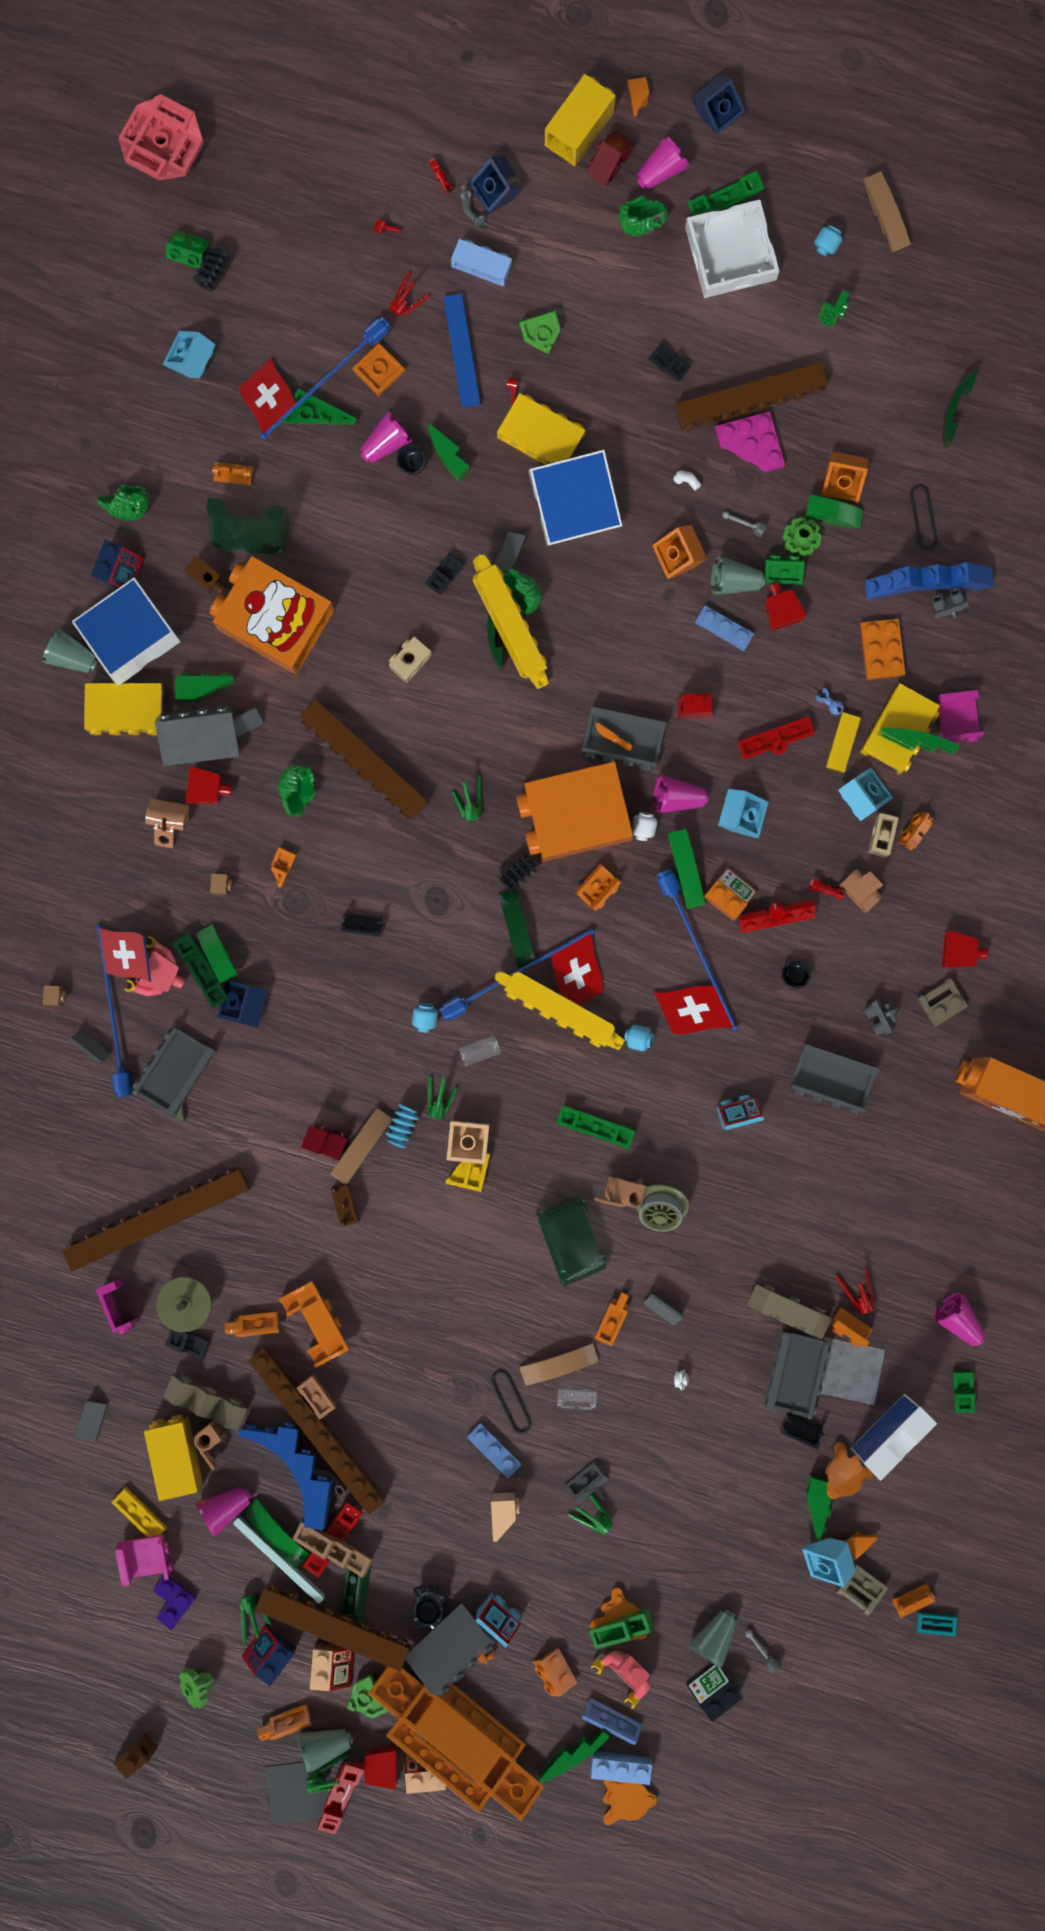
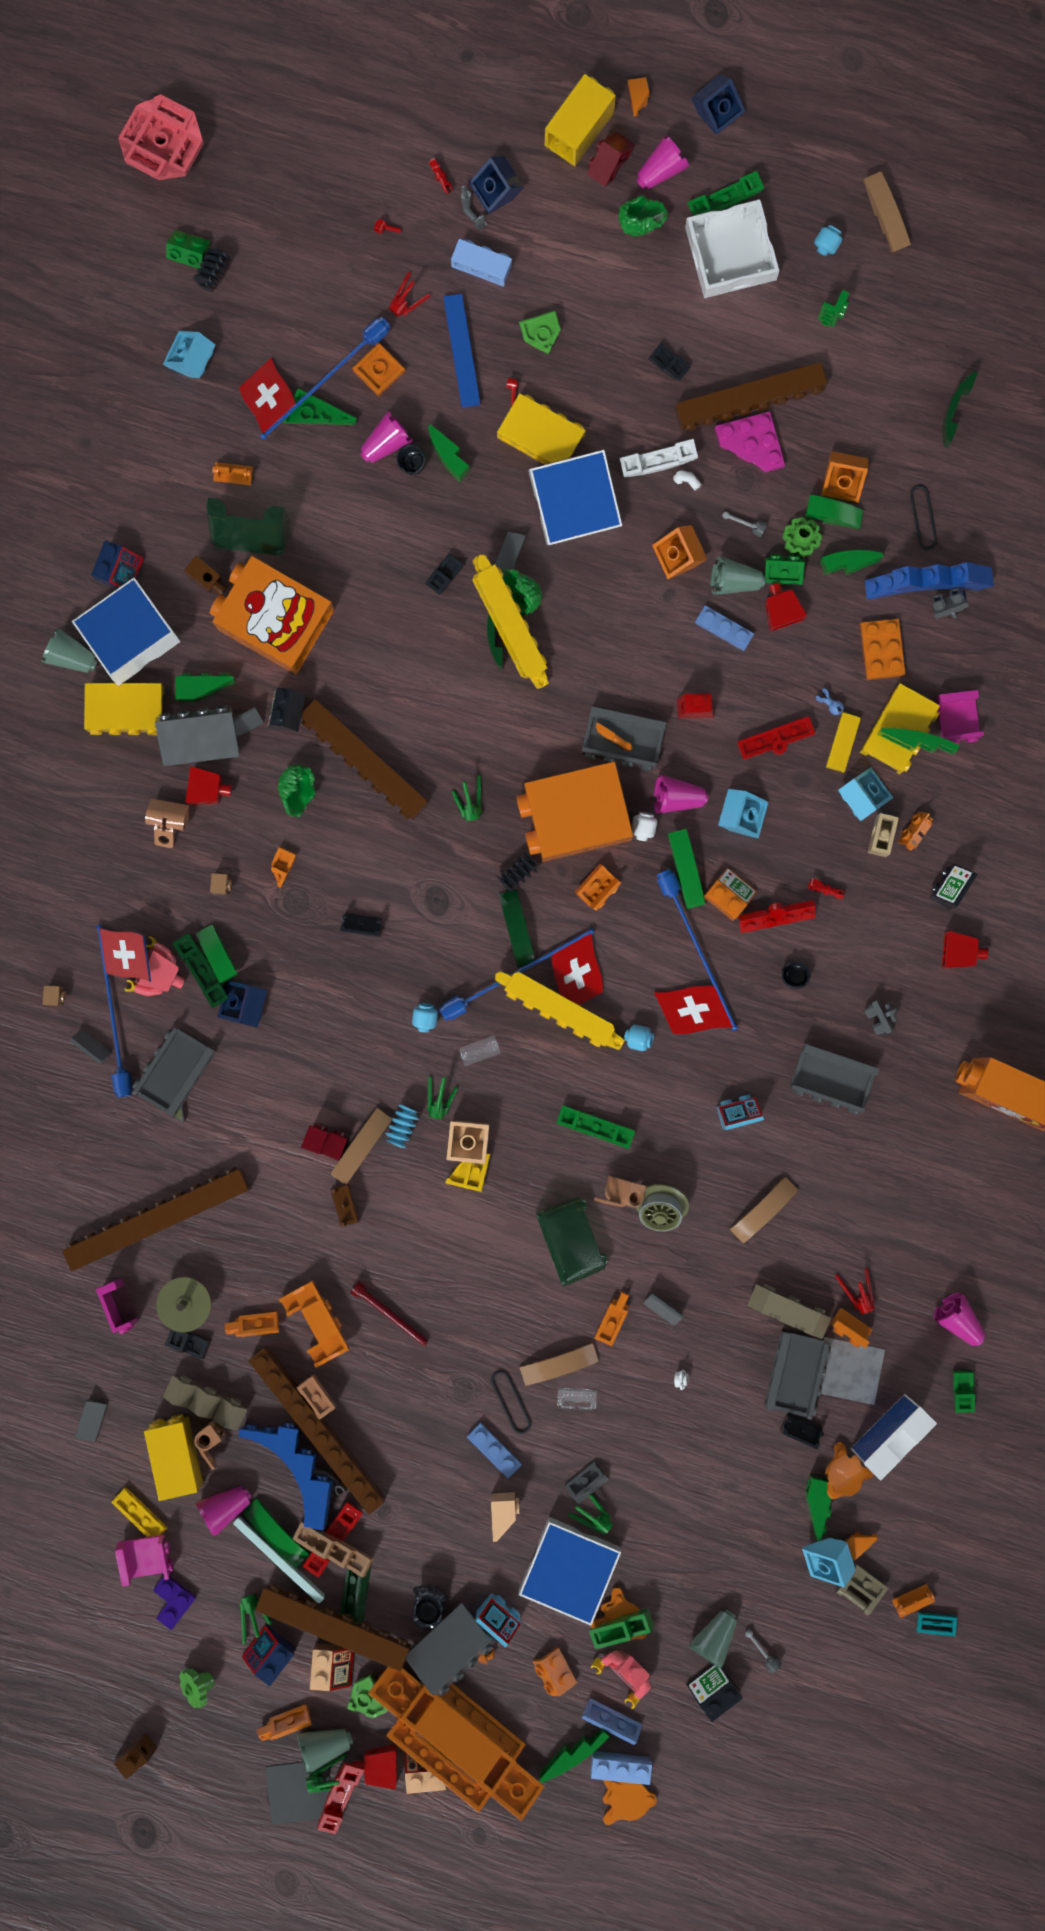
(126, 503): green piece -> none
(286, 710): none -> black slope
(360, 1291): none -> dark red piece
(408, 670): tan brick -> none
(569, 1571): none -> blue tile
(659, 460): none -> white slope
(764, 1210): none -> medium nougat slope
(849, 561): none -> green slope
(862, 889): nougat piece -> none
(944, 1008): dark tan plate -> none
(952, 886): none -> slope

